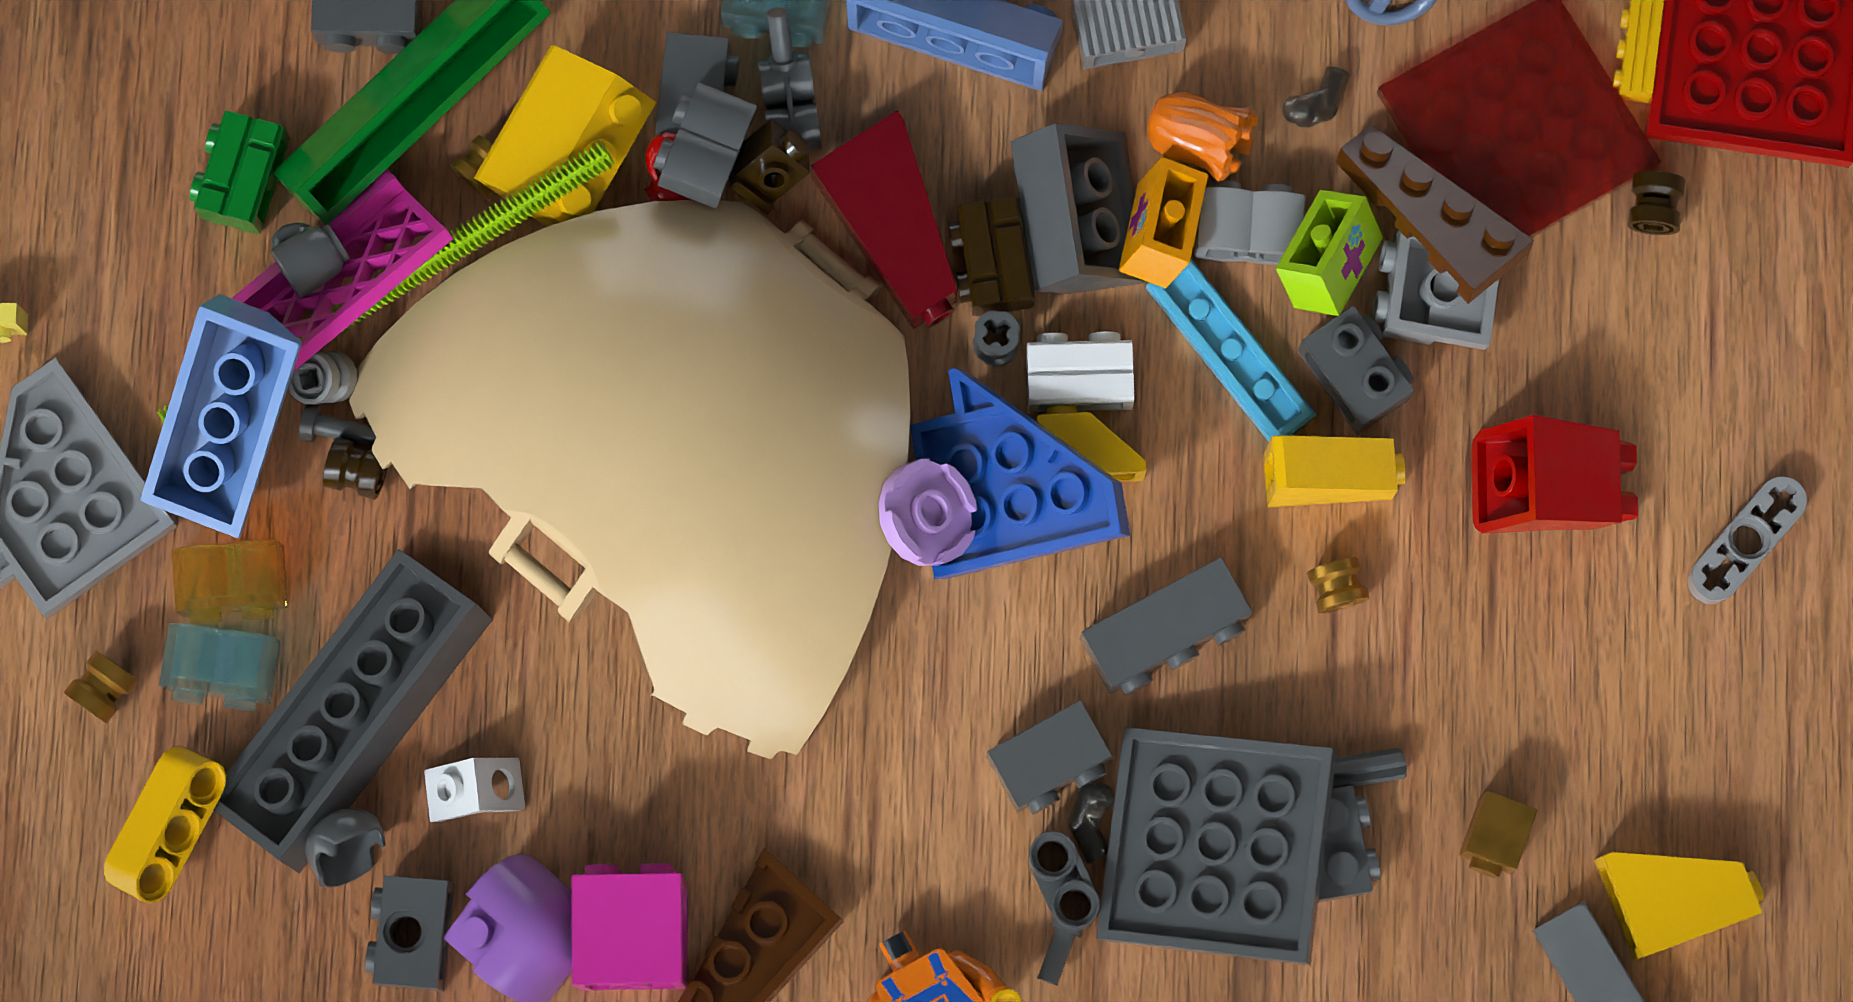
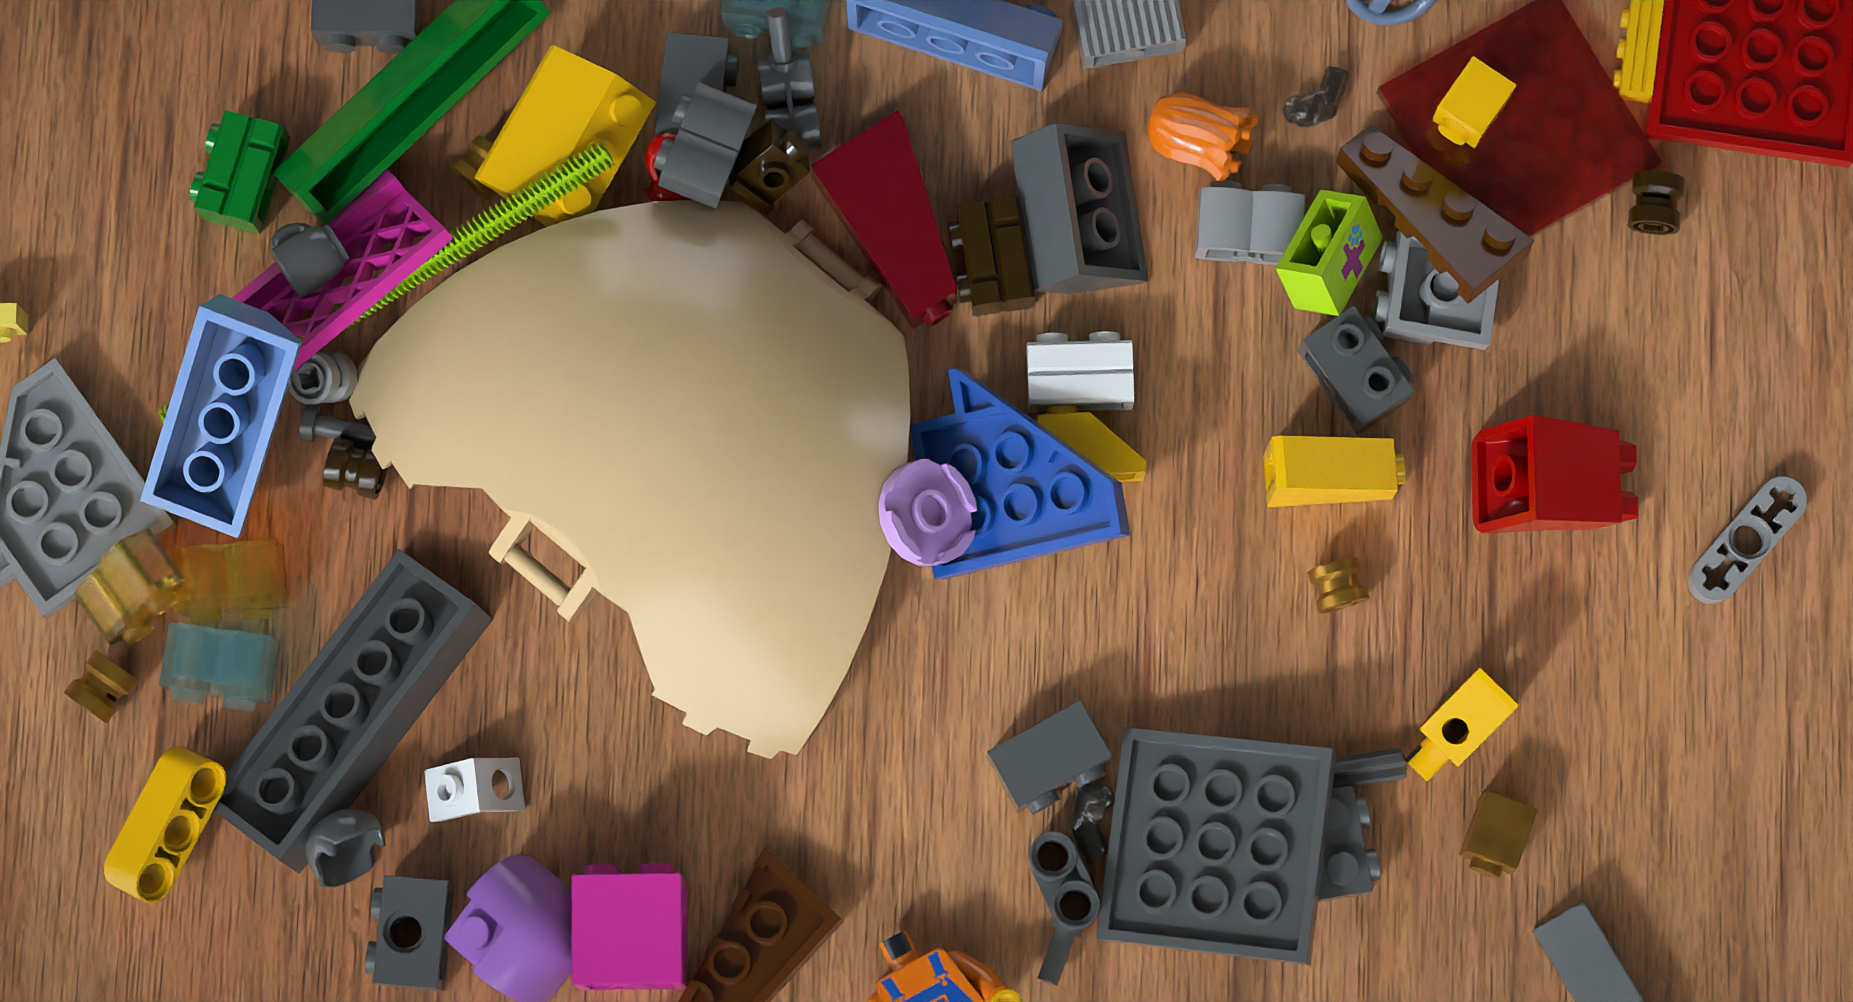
(130, 588): none -> clear yellow brick
(997, 322): dark grey bush -> none
(1163, 222): light orange brick -> none
(1166, 627): dark grey brick -> none
(1233, 353): medium azure tile -> none
(1473, 103): none -> yellow brick
(1480, 706): none -> yellow torso
(1675, 898): yellow slope -> none

